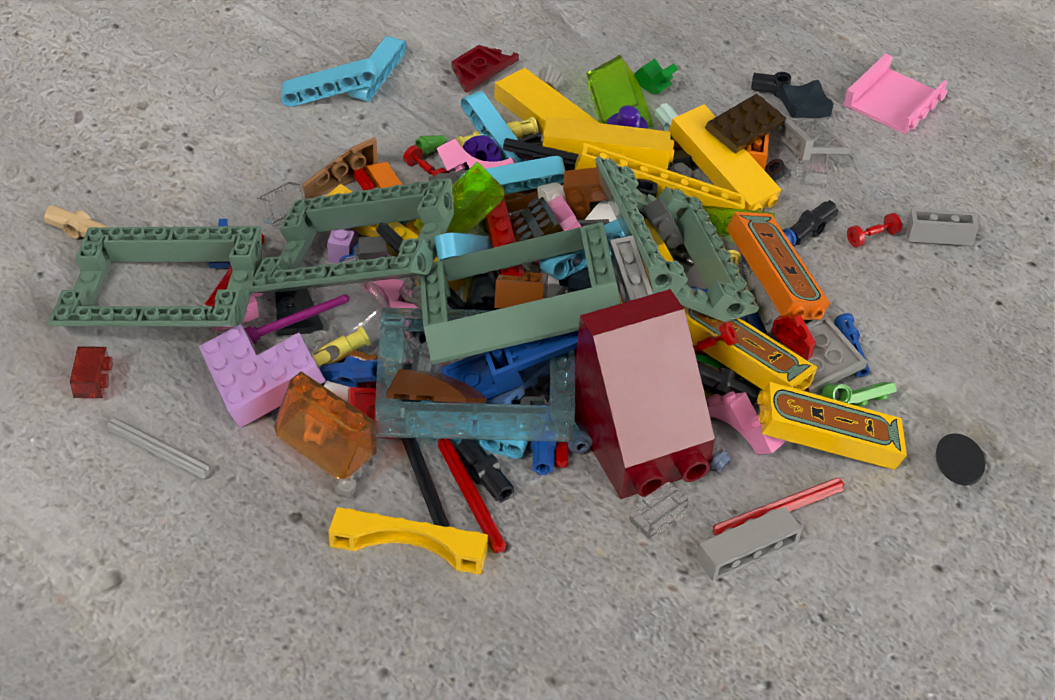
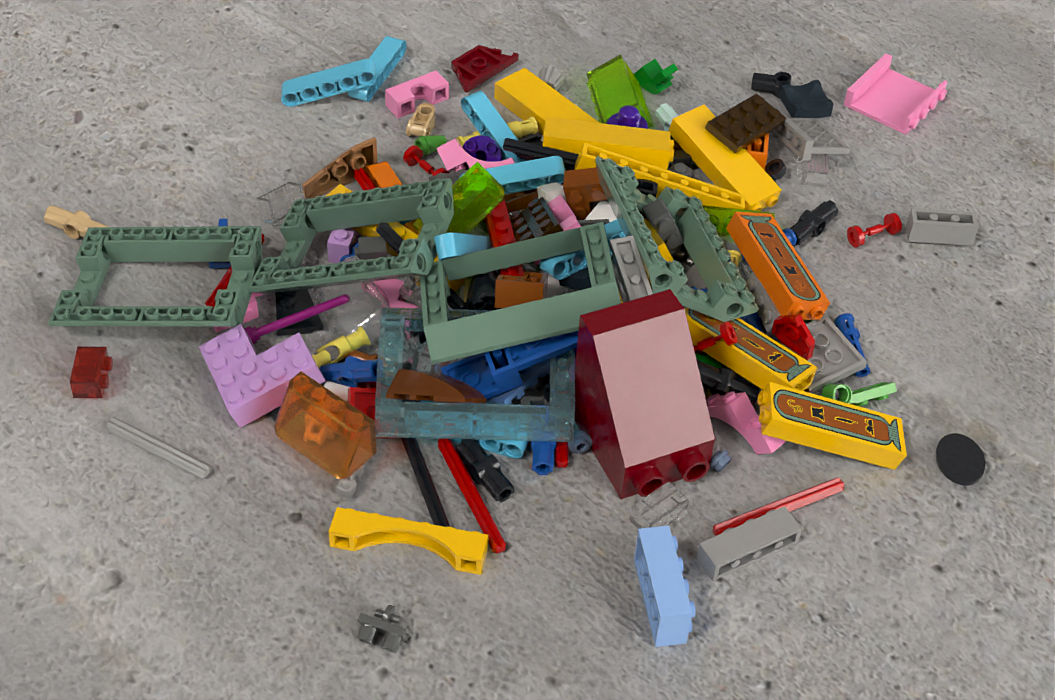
(393, 634): none -> dark grey hips
(402, 97): none -> bright pink arch
(422, 121): none -> tan piece
(663, 586): none -> light blue brick

